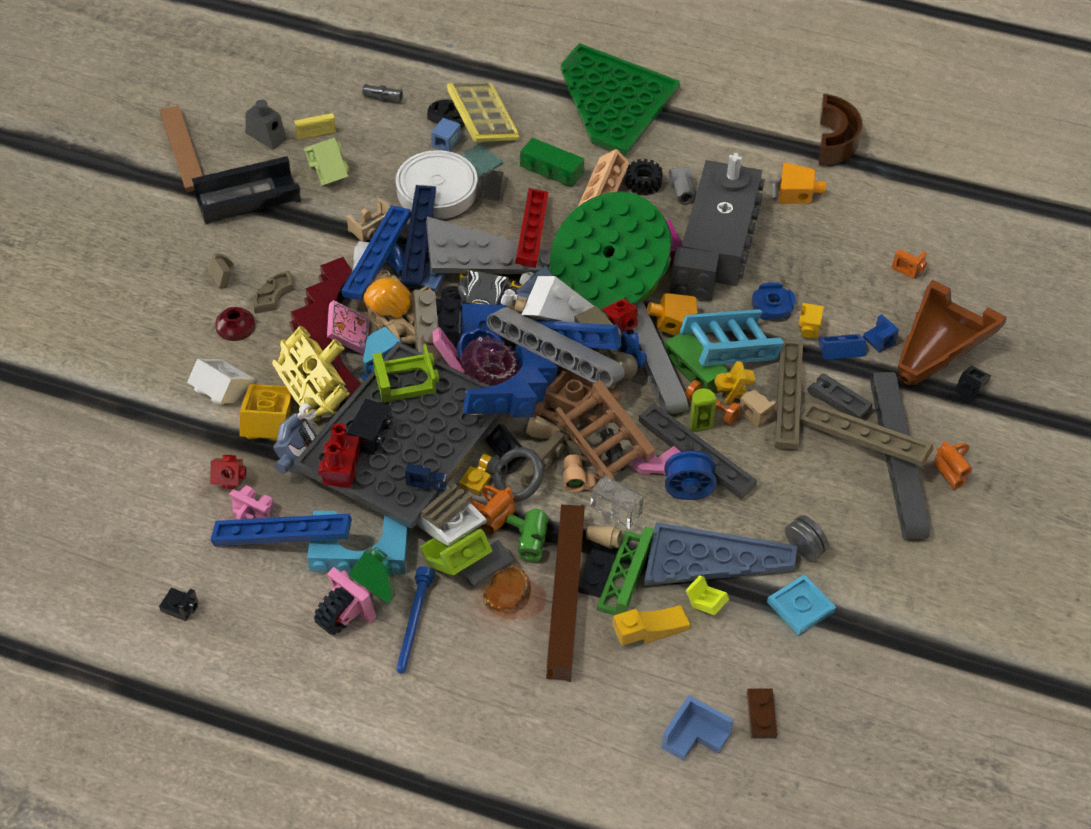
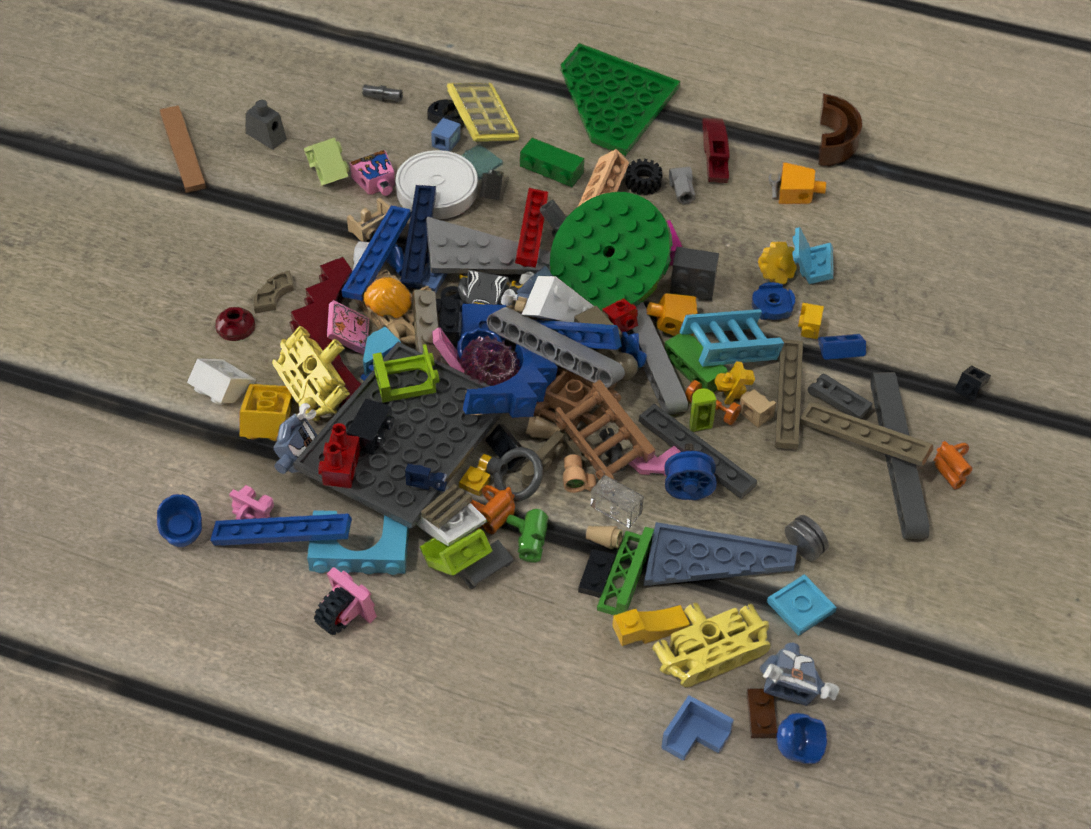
(179, 520): none -> blue piece
(179, 603): black bracket -> none
(219, 471): red brick -> none
(220, 270): dark tan tile -> none
(245, 189): black piece -> none
(314, 124): light yellow tile -> none
(374, 173): none -> bright pink torso
(375, 574): green slope -> none
(424, 577): blue piece -> none
(508, 591): clear orange piece -> none
(553, 215): none -> dark grey piece
(565, 593): reddish brown tile -> none
(705, 597): neon yellow bracket -> none
(716, 150): none -> dark red slope
(725, 215): dark grey piece -> none
(725, 650): none -> light yellow piece
(777, 262): none -> yellow plant
(795, 677): none -> torso
(802, 738): none -> blue piece
(814, 262): none -> medium azure bracket
(882, 335): blue panel -> none
(909, 264): orange bracket -> none
(942, 334): dark orange cone -> none

